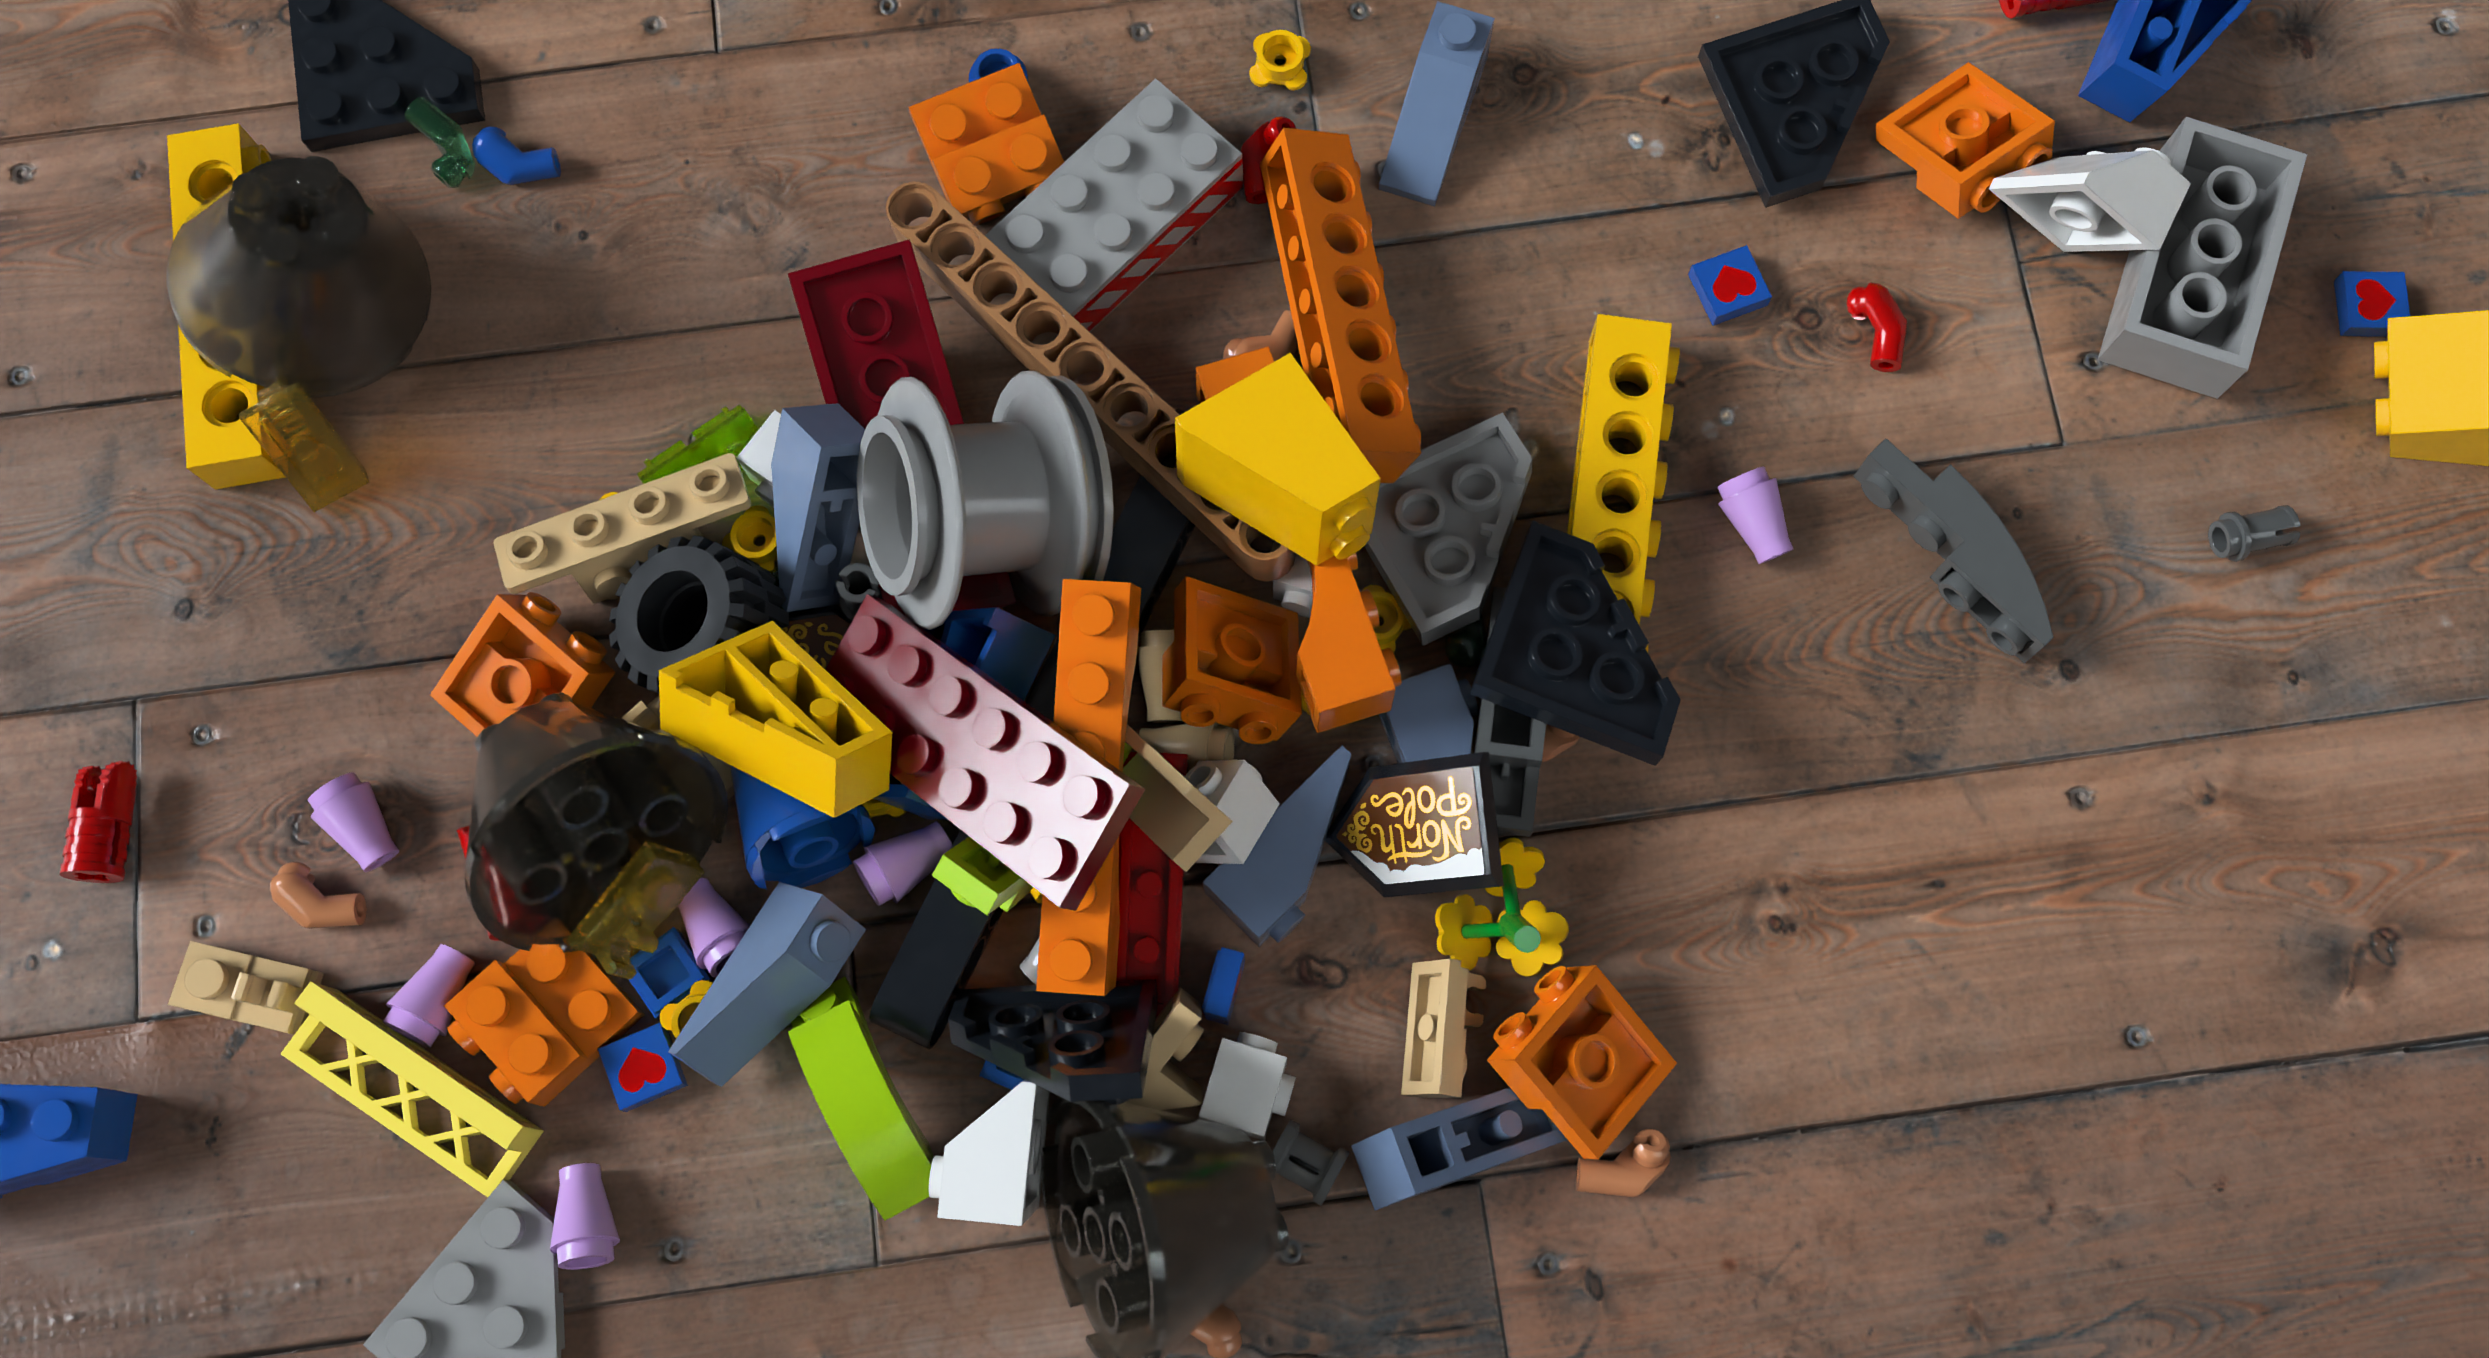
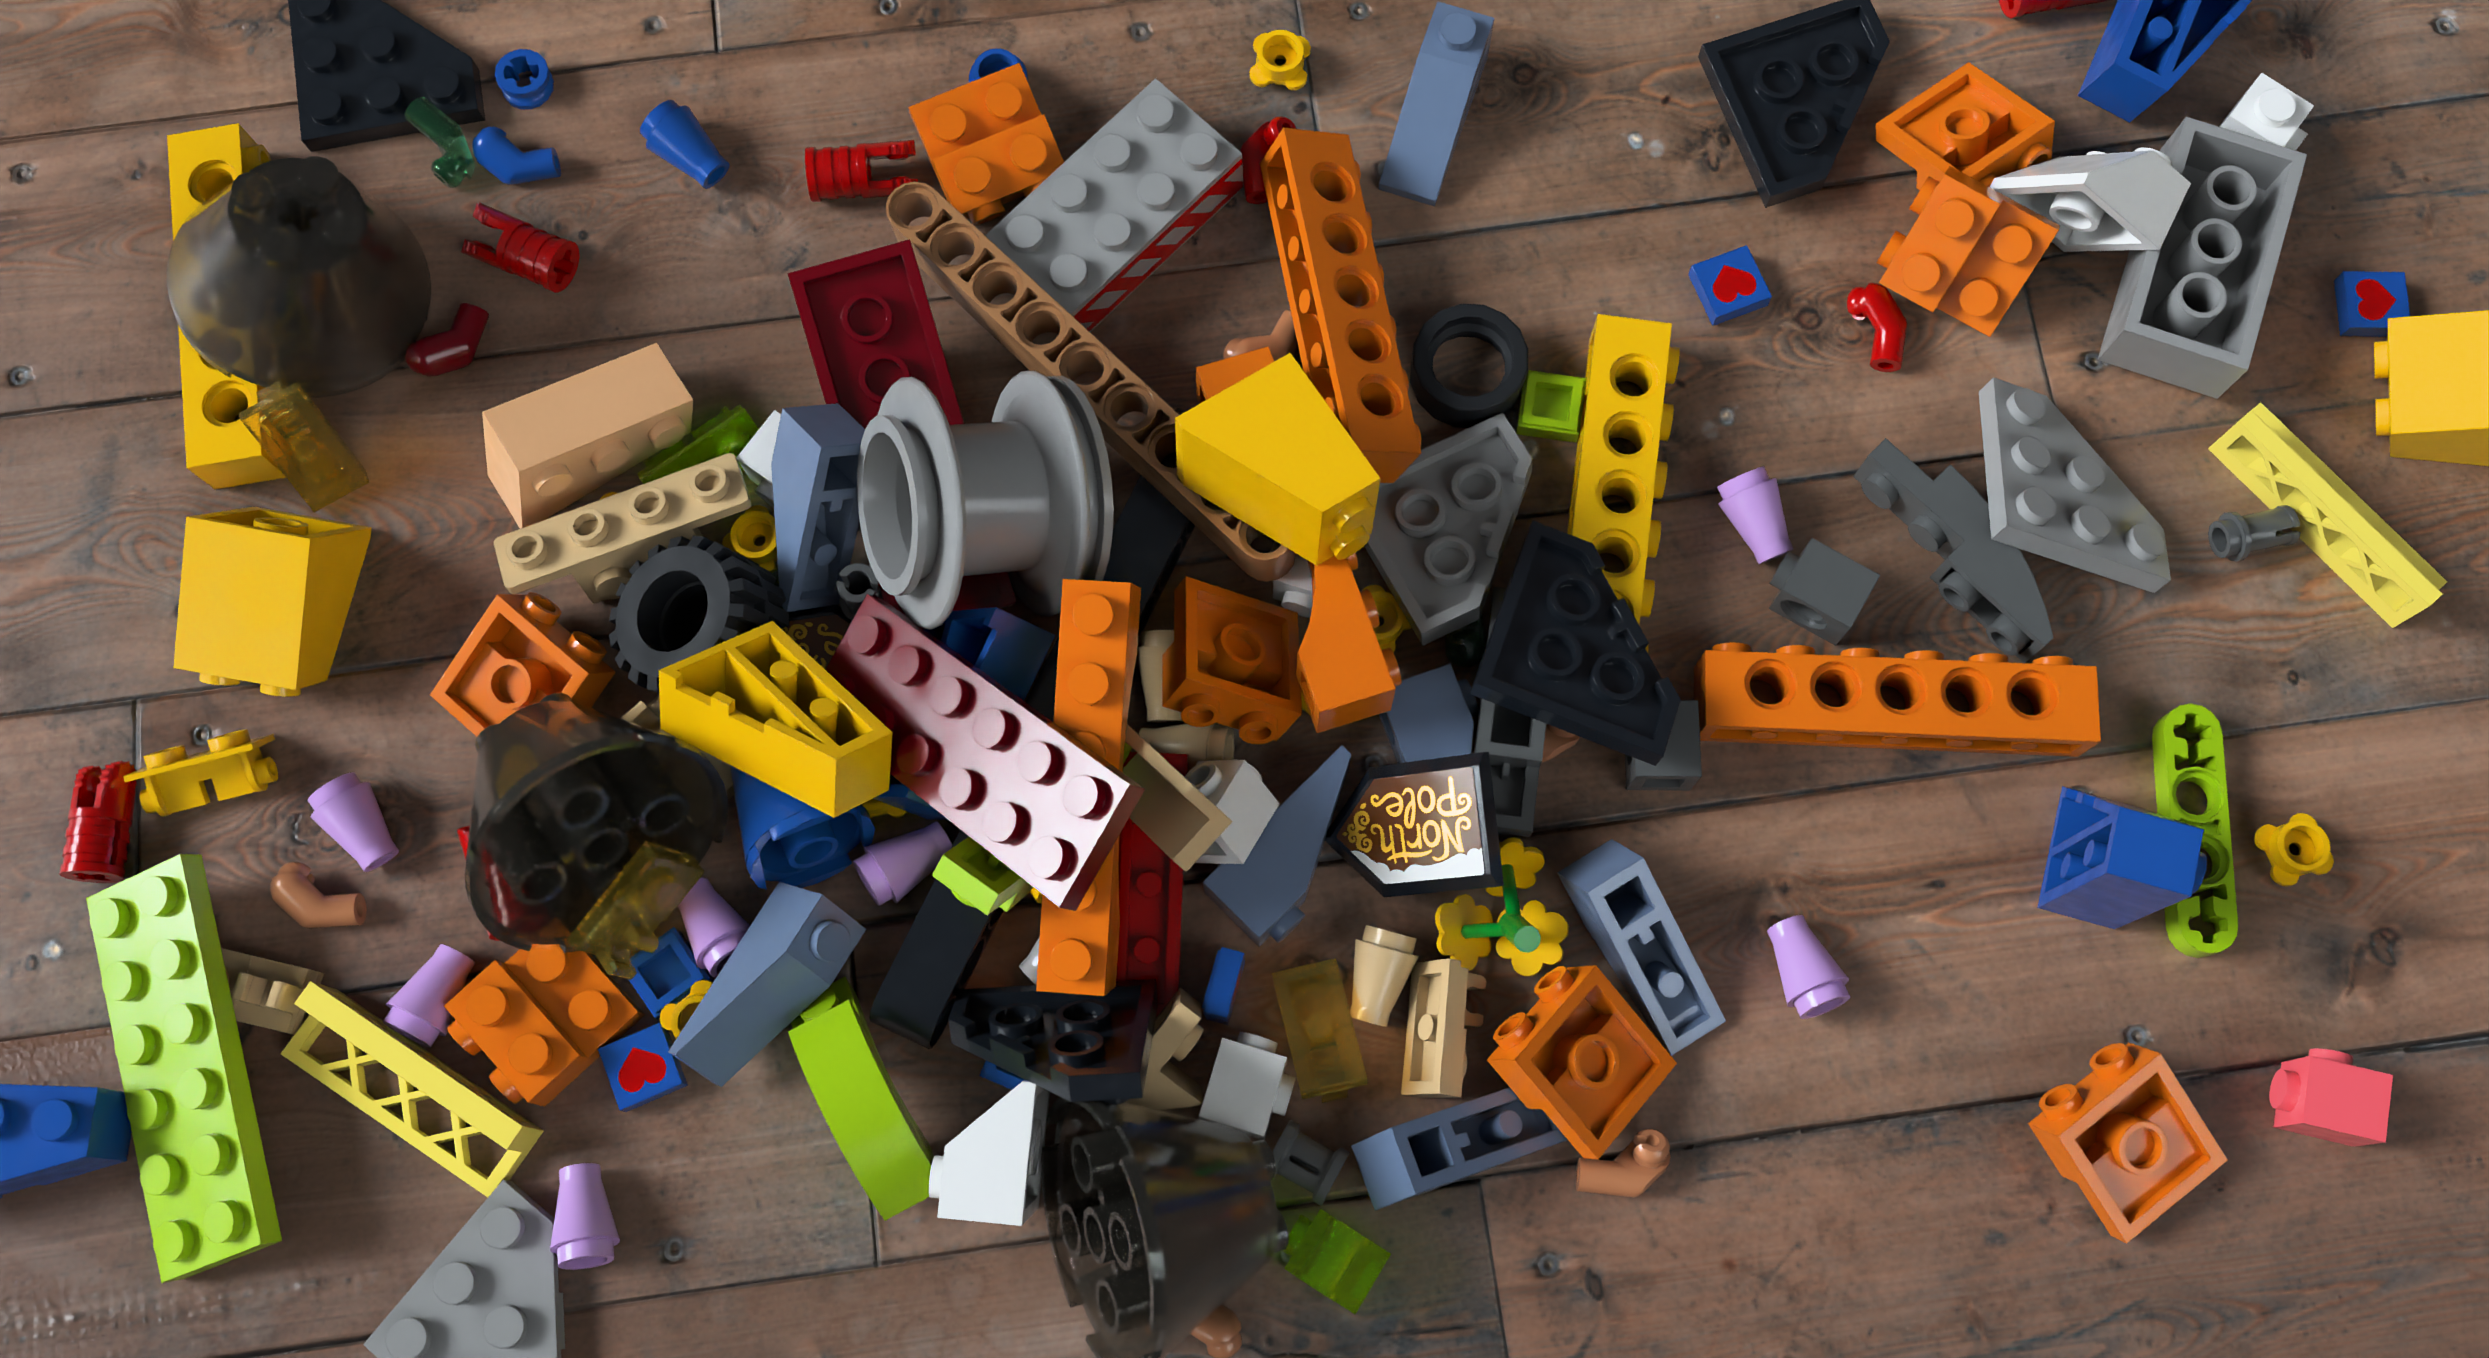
(177, 780): none -> yellow hinge
(182, 1069): none -> lime plate
(265, 597): none -> yellow slope
(452, 348): none -> dark red arm
(525, 250): none -> red hinge
(541, 82): none -> blue bush
(583, 432): none -> light nougat wedge
(680, 140): none -> blue cone
(848, 170): none -> red hinge
(1319, 1030): none -> clear yellow plate
(1334, 1259): none -> clear neon green brick
(1380, 972): none -> tan cone
(1476, 322): none -> black tyre
(1551, 406): none -> lime tile
(1642, 943): none -> sand blue slope
(1681, 761): none -> dark grey brick
(1807, 970): none -> lavender cone
(1821, 590): none -> dark grey brick
(1966, 250): none -> orange plate
(2060, 496): none -> light grey plate
(2061, 695): none -> orange brick
(2117, 861): none -> blue wedge
(2127, 1138): none -> orange plate
(2216, 839): none -> lime beam
(2269, 114): none -> white brick
(2309, 838): none -> yellow plate
(2331, 516): none -> light yellow fence
(2331, 1099): none -> coral brick

